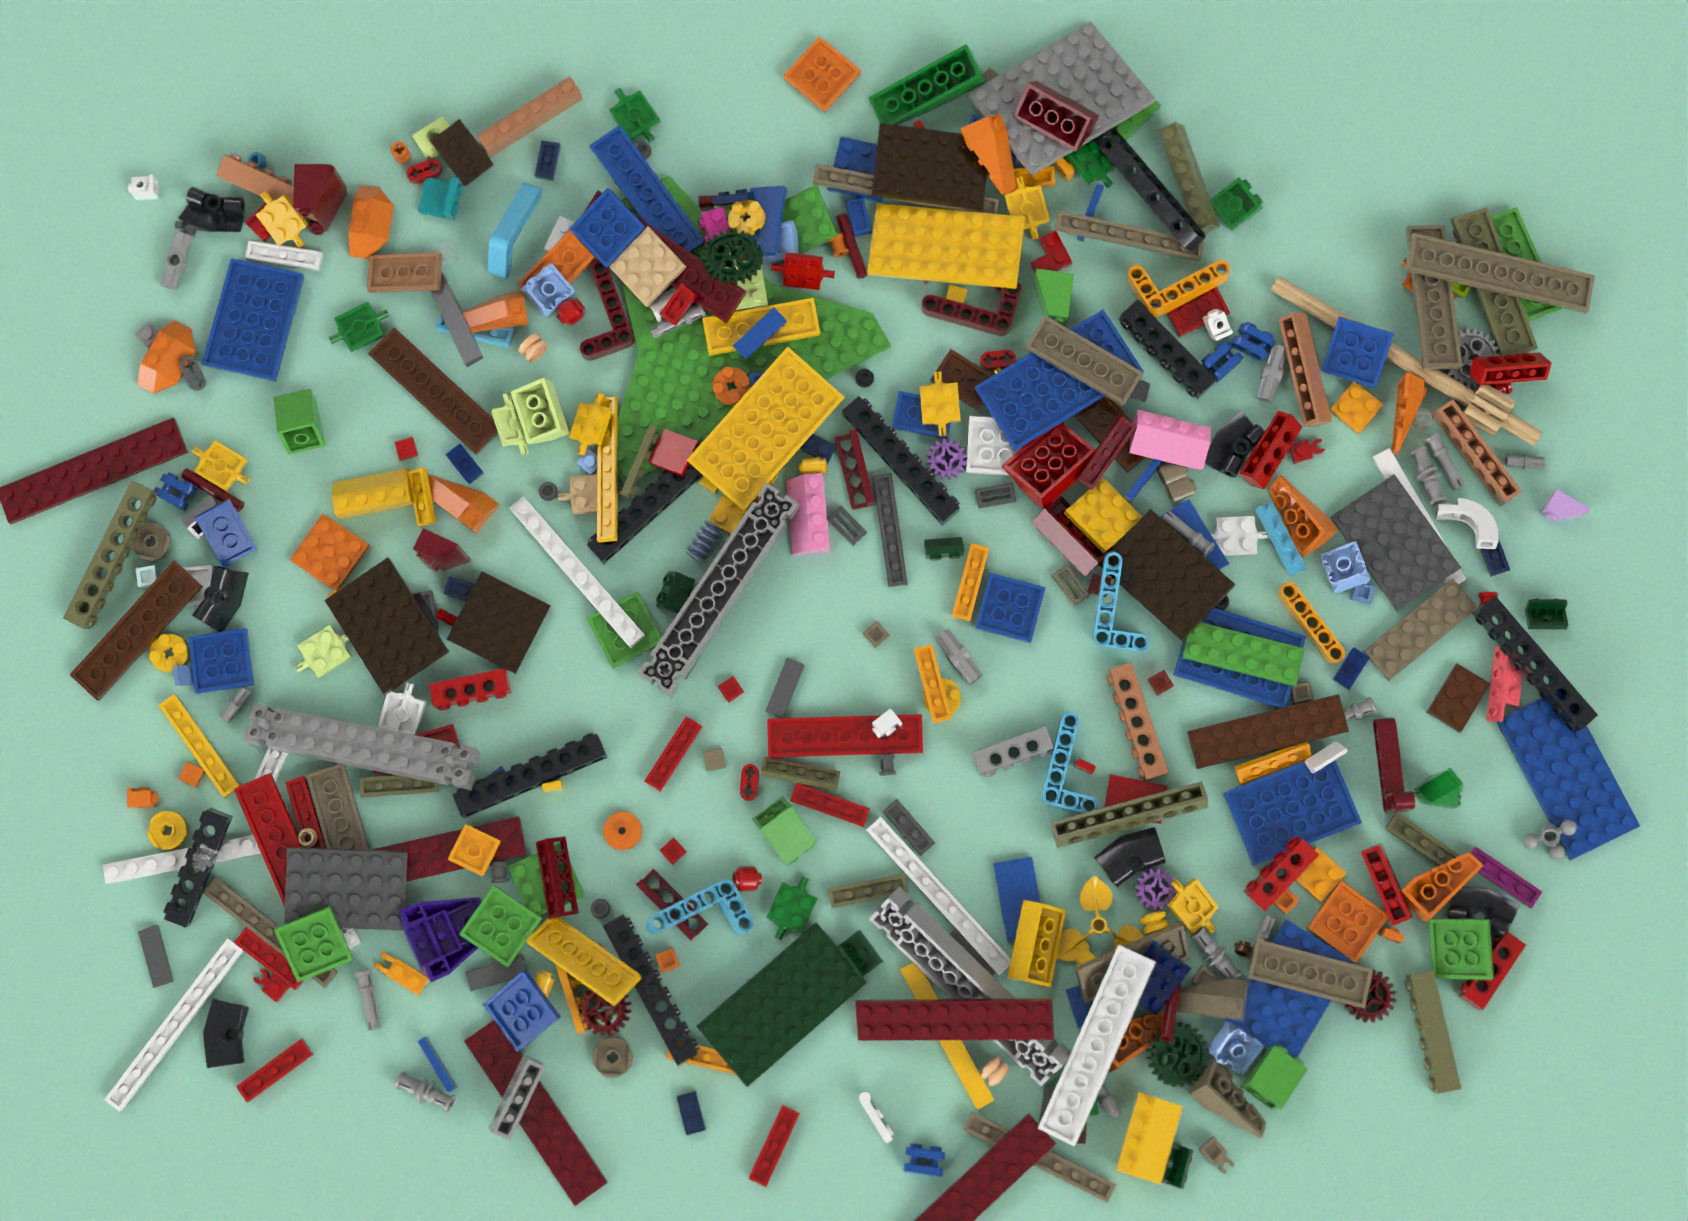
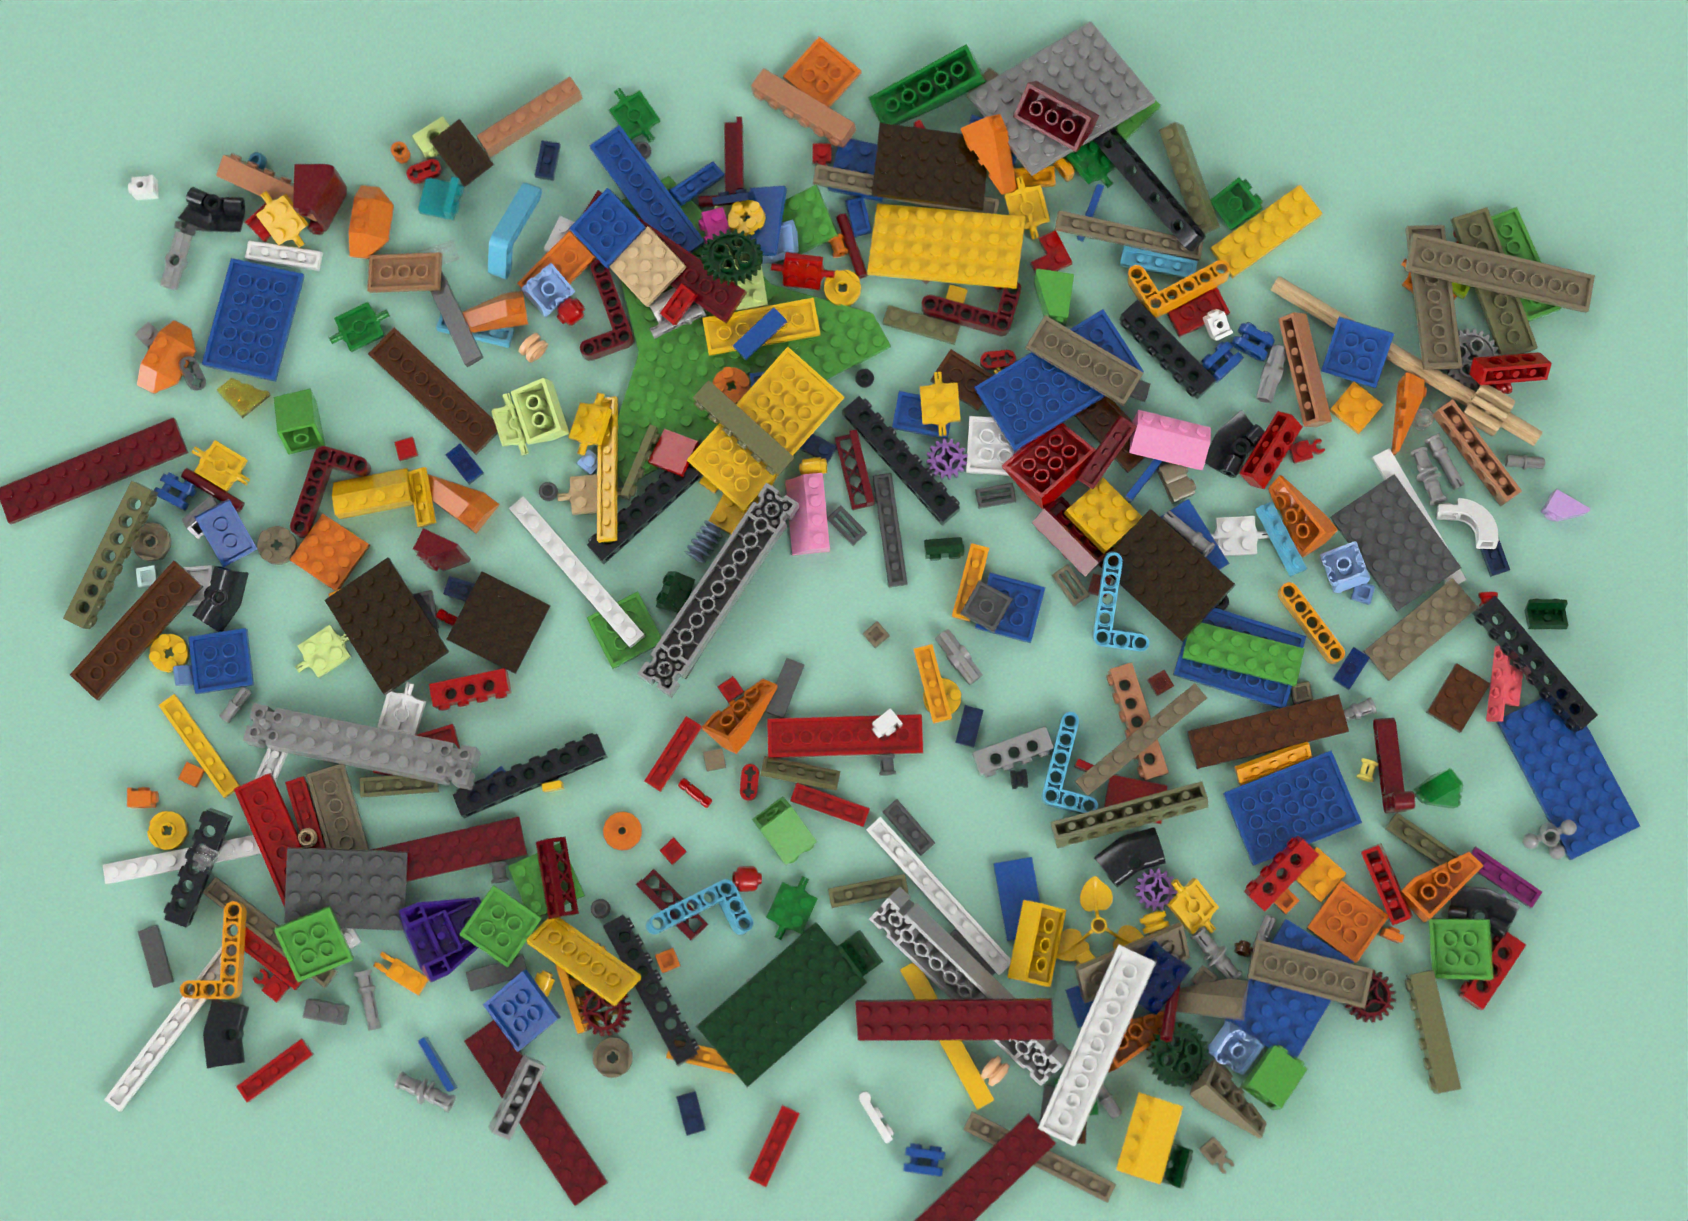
(226, 959): none -> light orange beam
(241, 396): none -> clear yellow wing
(268, 538): none -> dark tan plate
(320, 484): none -> dark red beam
(326, 1011): none -> flat silver brick
(474, 850): light orange plate -> none
(695, 793): none -> red axle
(697, 183): none -> blue tile
(734, 156): none -> dark red fence
(738, 721): none -> orange wedge
(743, 428): none -> olive brick
(803, 108): none -> nougat brick
(822, 153): none -> red plate
(852, 284): none -> yellow plate
(921, 325): none -> olive plate
(969, 726): none -> dark blue plate
(986, 606): none -> dark grey plate
(1019, 779): none -> black wheel
(1140, 739): none -> dark tan plate
(1158, 262): none -> medium azure plate
(1266, 230): none -> yellow plate
(1325, 756): white slope -> none
(1369, 776): none -> light yellow bush

